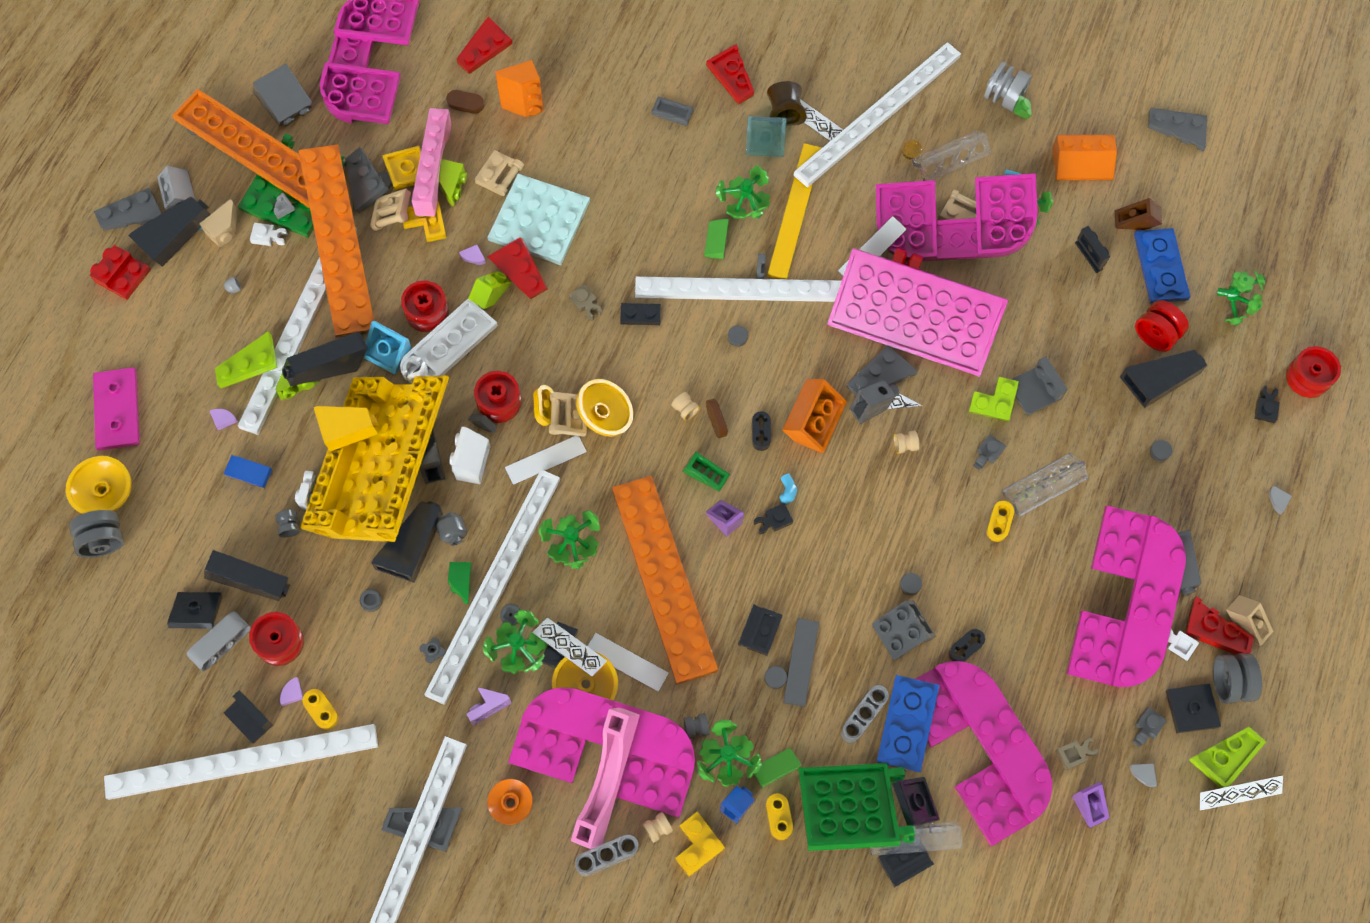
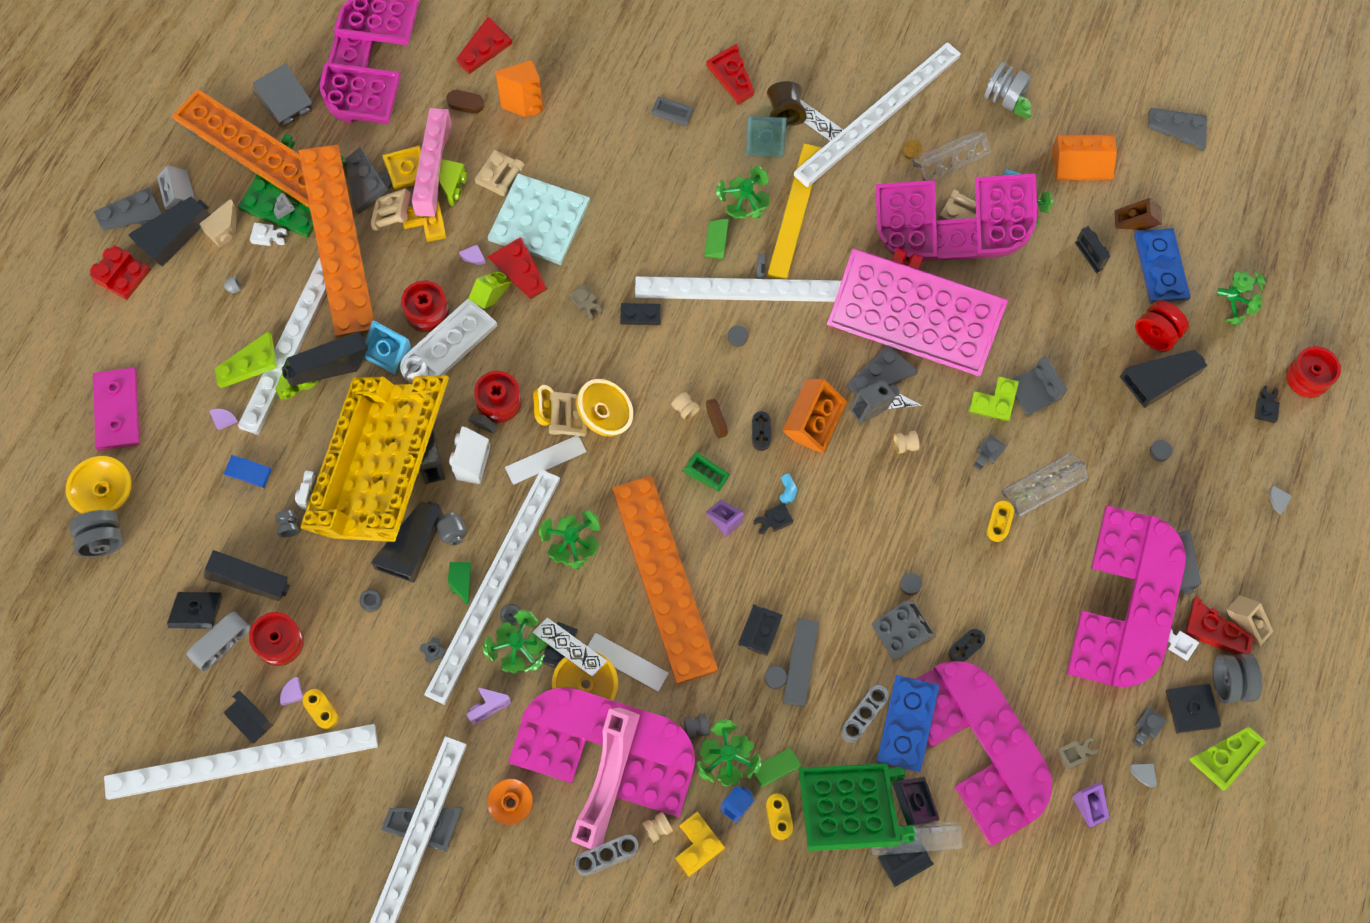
(345, 425): yellow slope -> none
(881, 239): white sticker -> none
(1241, 793): white sticker -> none

